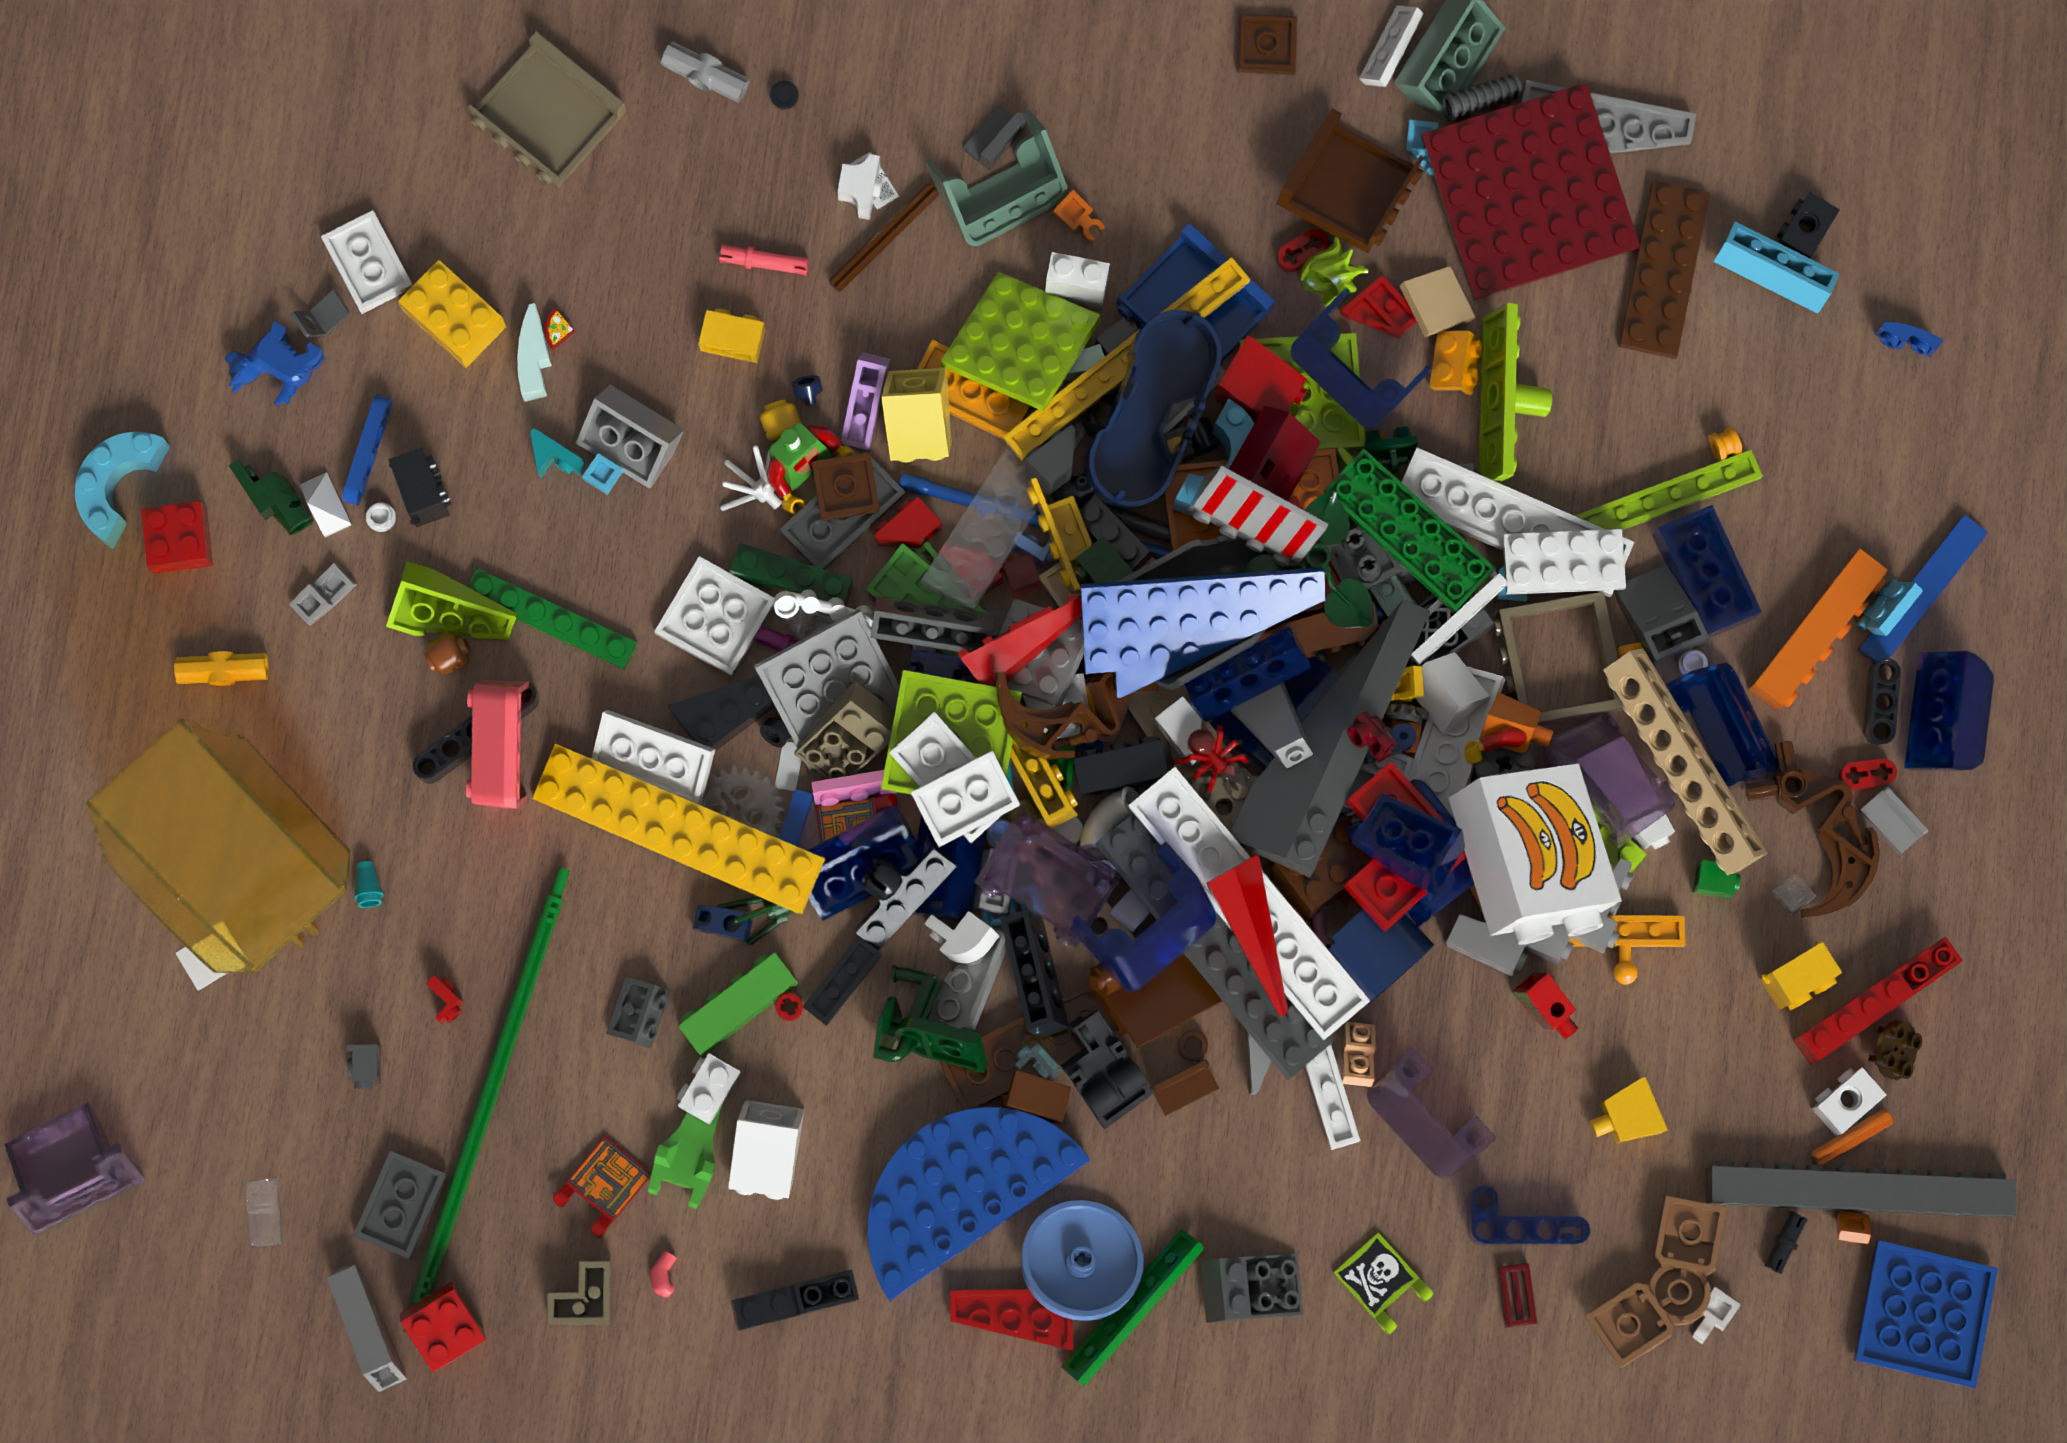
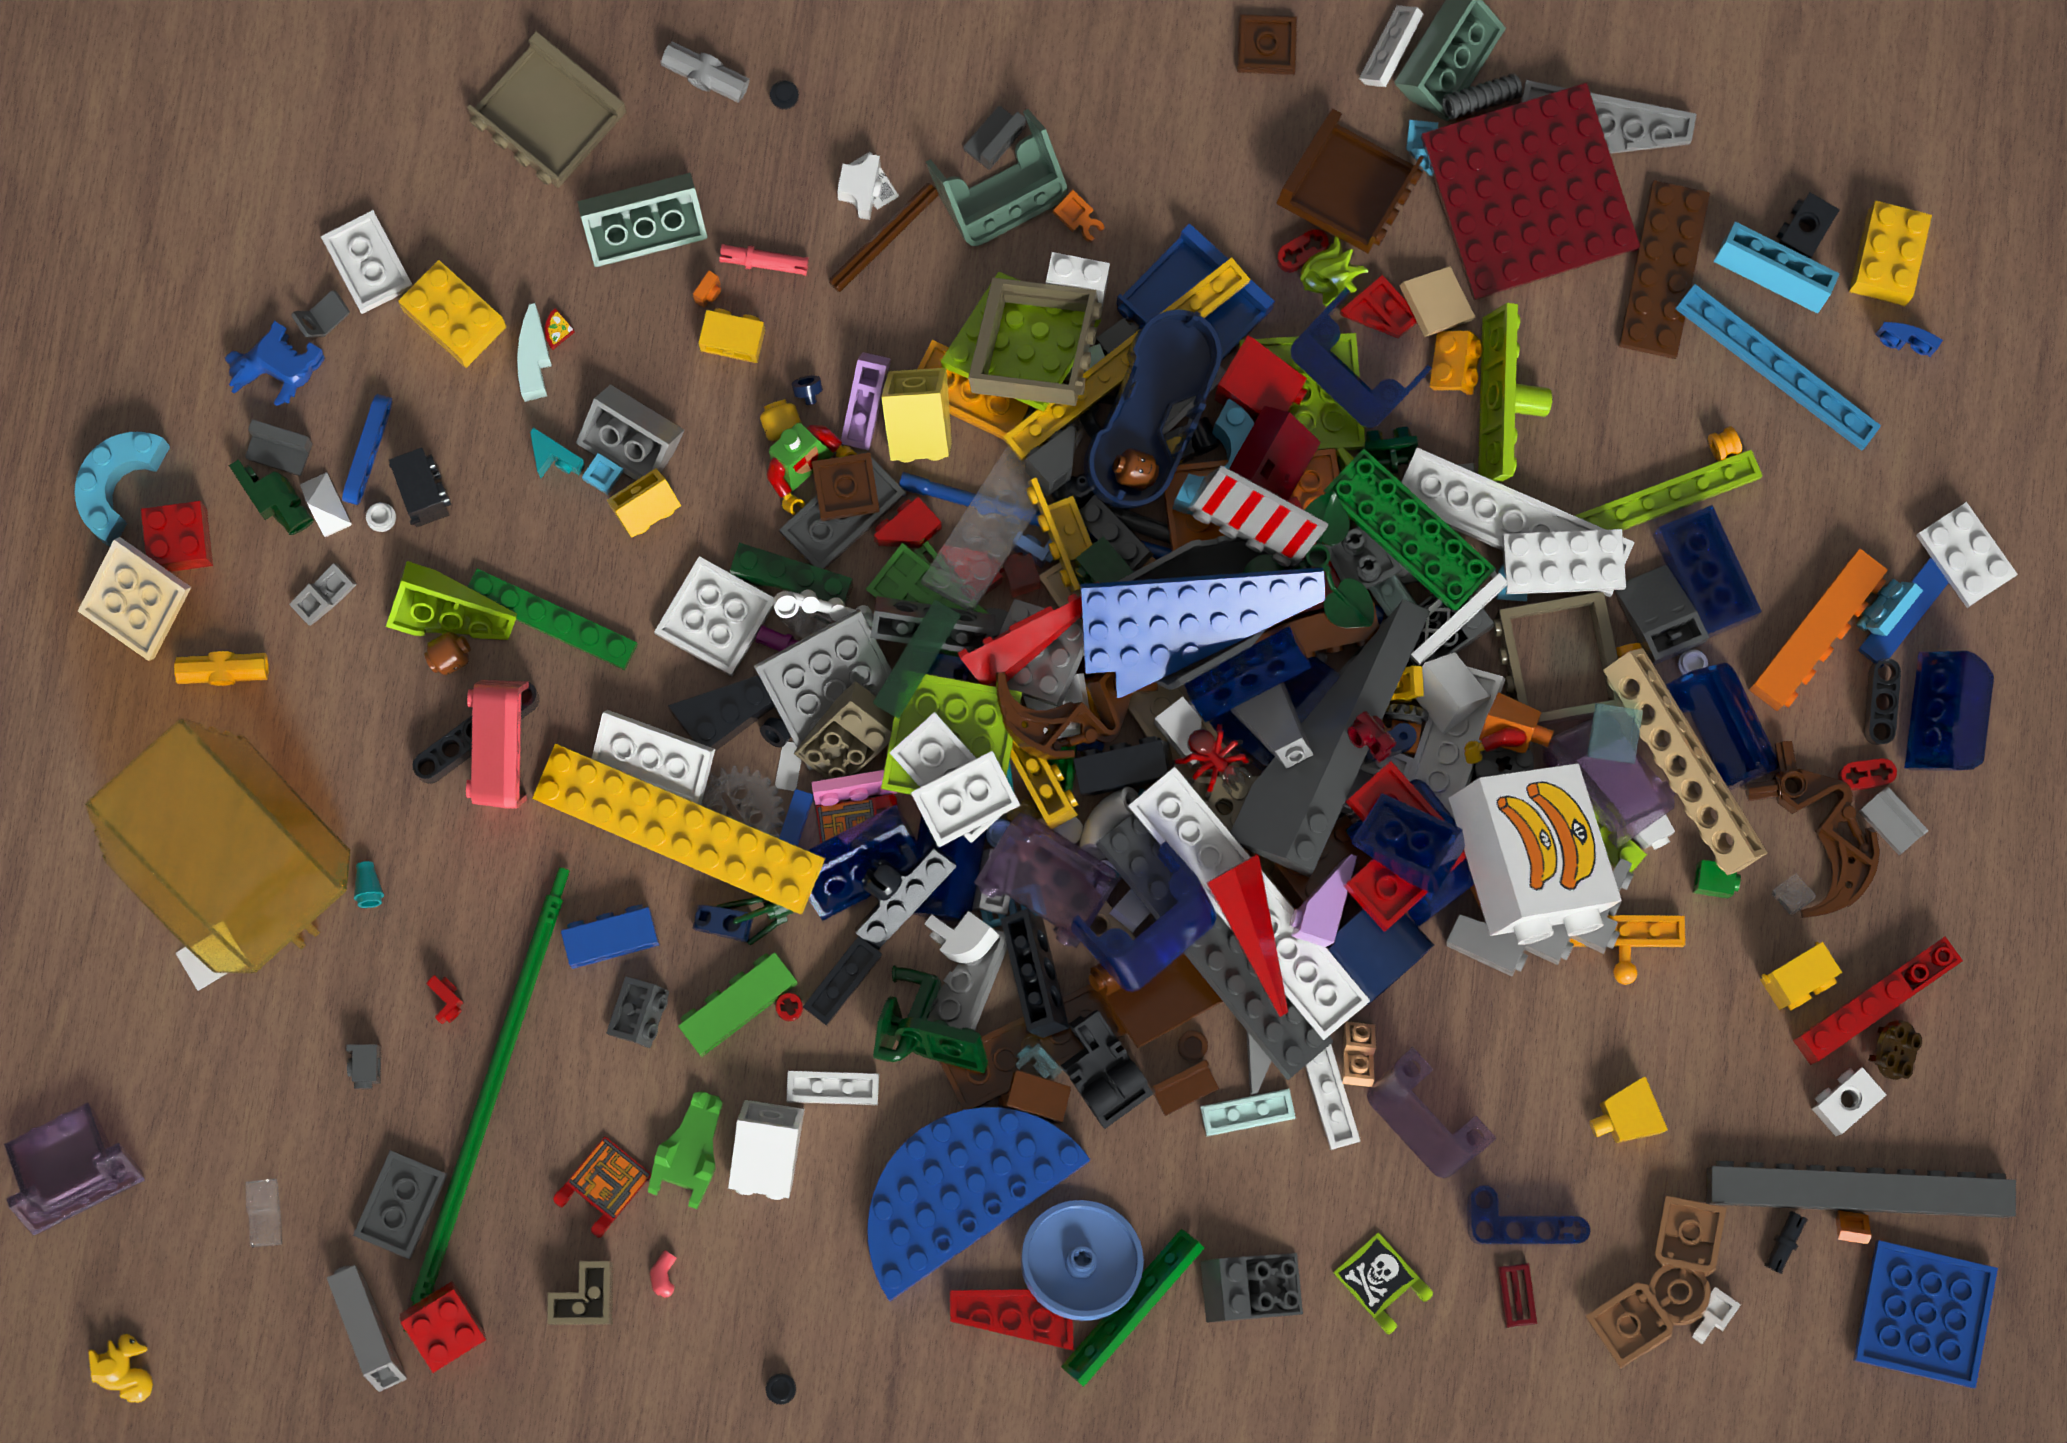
(114, 1372): none -> yellow animal
(134, 599): none -> plate
(278, 448): none -> dark grey panel
(609, 936): none -> blue brick
(642, 220): none -> sand green slope
(644, 503): none -> yellow brick
(707, 290): none -> orange plate
(708, 1088): white bracket -> none
(760, 489): white plant -> none
(780, 1389): none -> black plate
(794, 1300): black slope -> none
(832, 1088): none -> white plate
(916, 659): none -> clear green tile
(1036, 295): none -> dark tan window
(1135, 469): none -> dark orange head
(1247, 1112): none -> light aqua tile
(1321, 911): none -> lavender slope
(1541, 992): red torso -> none
(1615, 733): none -> clear light blue piece
(1778, 367): none -> dark azure plate
(1852, 1137): orange axle -> none
(1890, 253): none -> yellow brick
(1966, 554): none -> white plate

